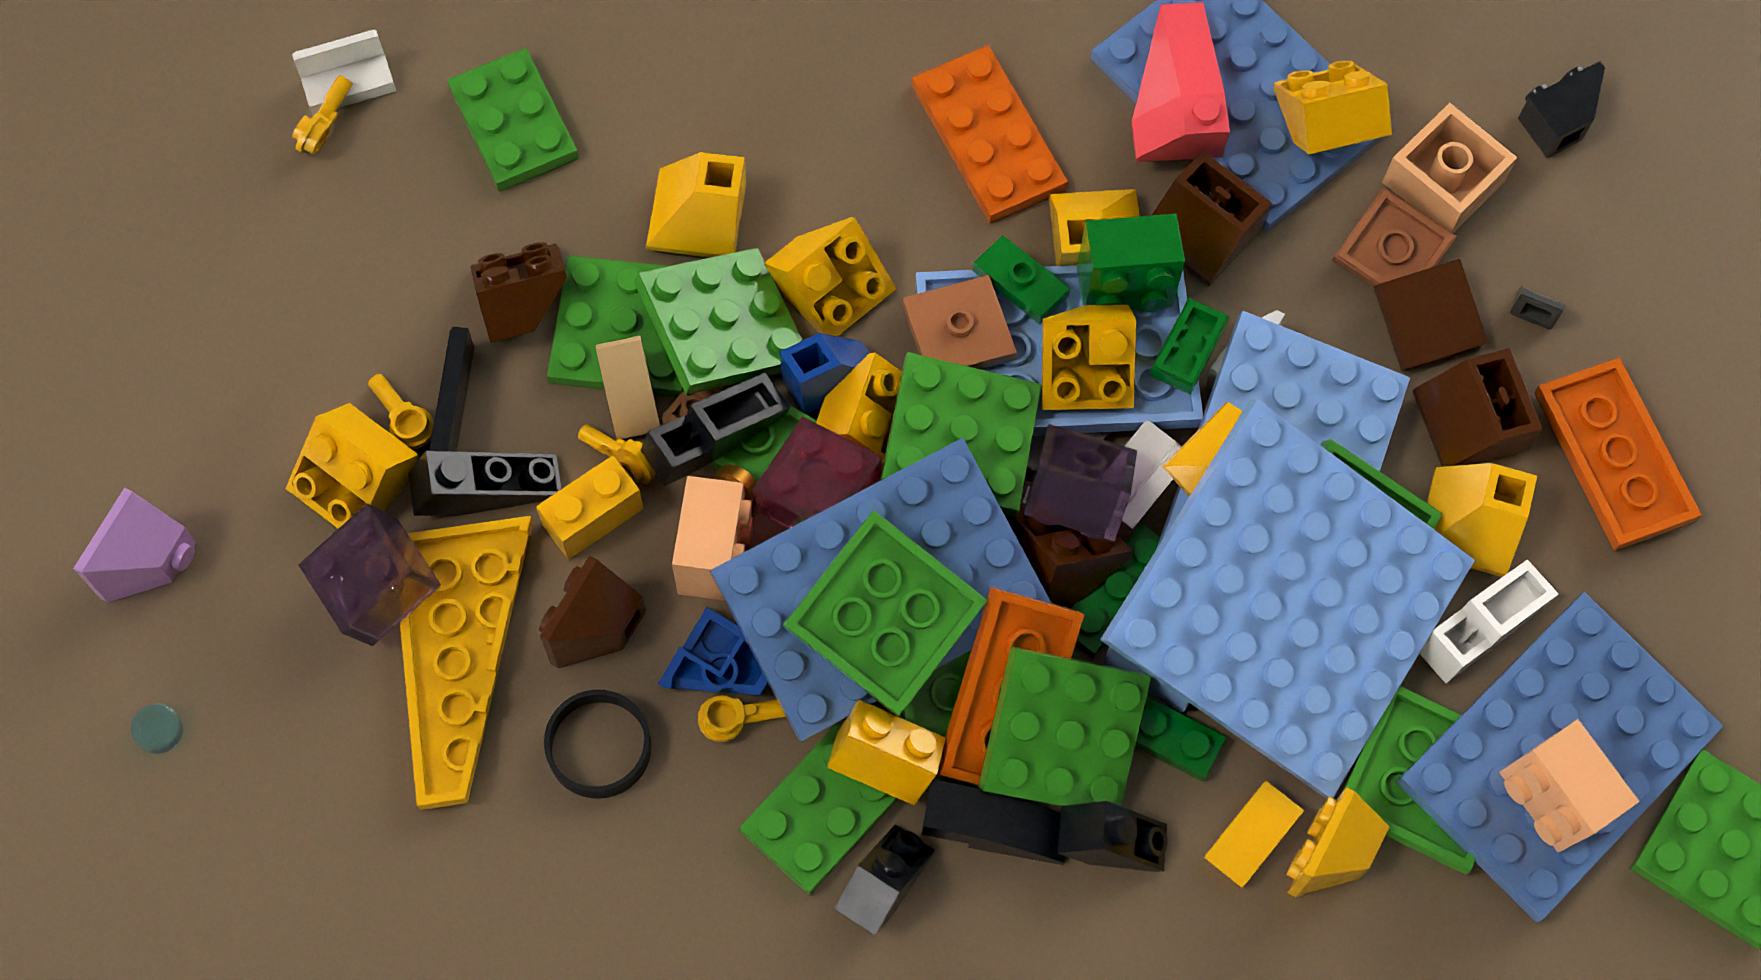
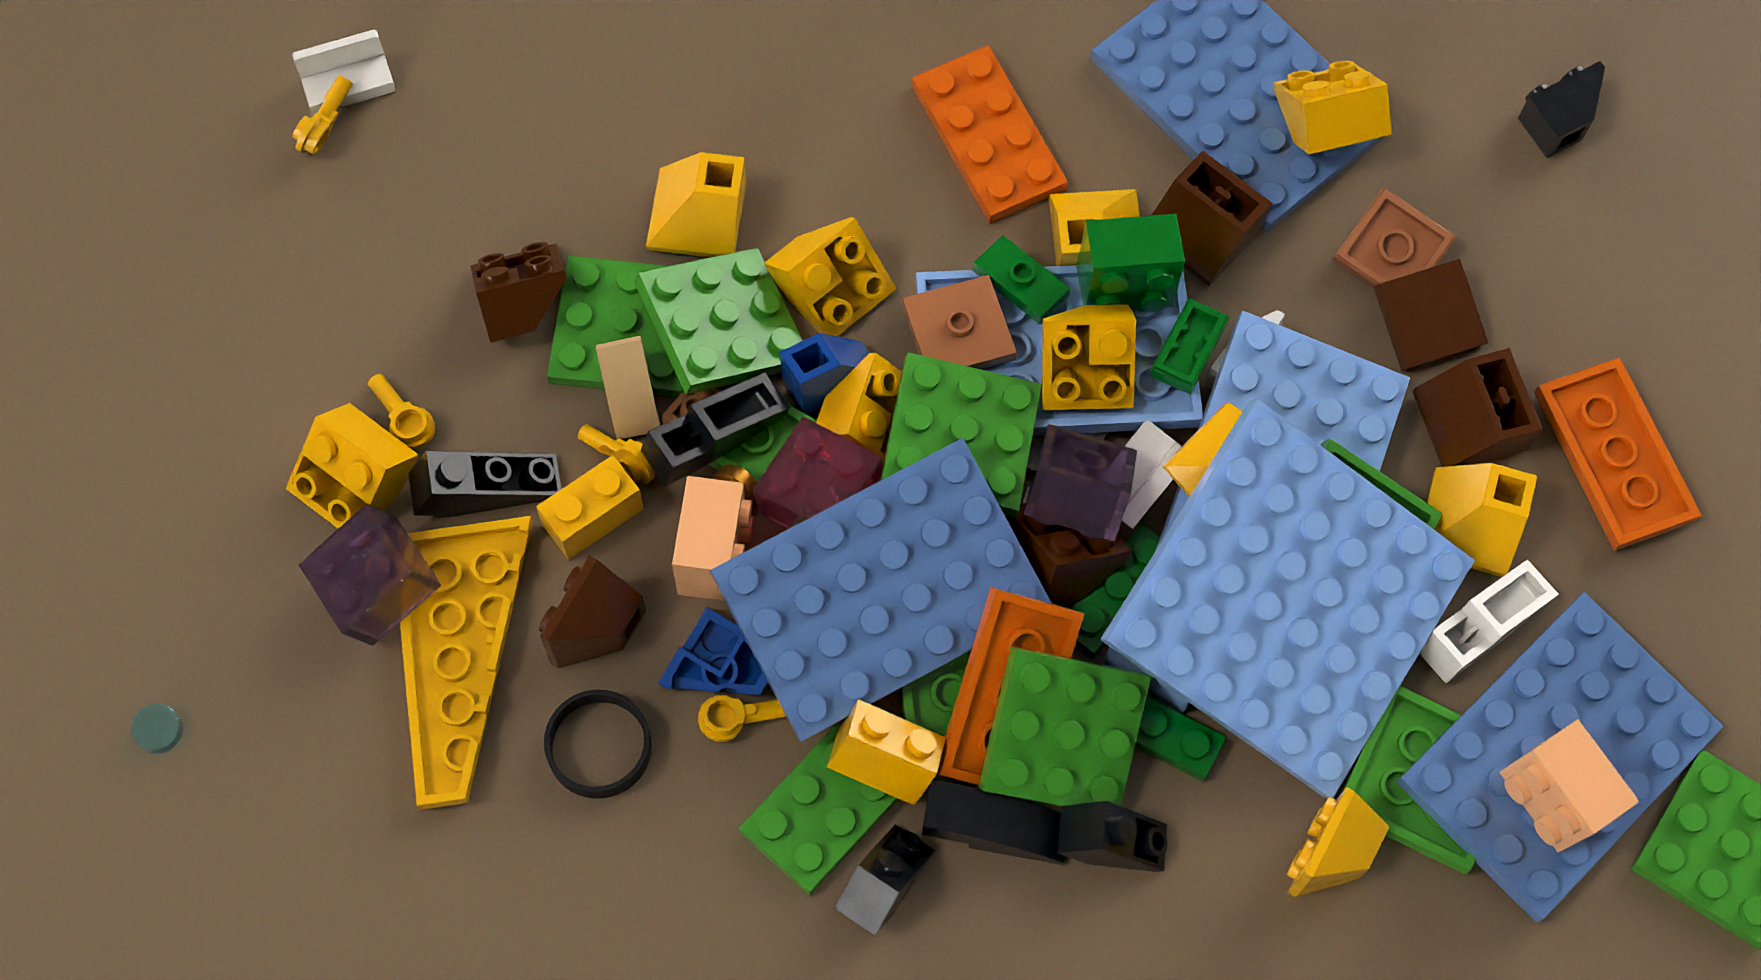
(134, 550): lavender slope -> none
(452, 391): black tile -> none
(512, 119): bright green plate -> none
(885, 613): bright green plate -> none
(1181, 90): coral wedge -> none
(1254, 833): yellow slope -> none
(1449, 168): light nougat brick -> none
(1537, 308): dark grey slope -> none

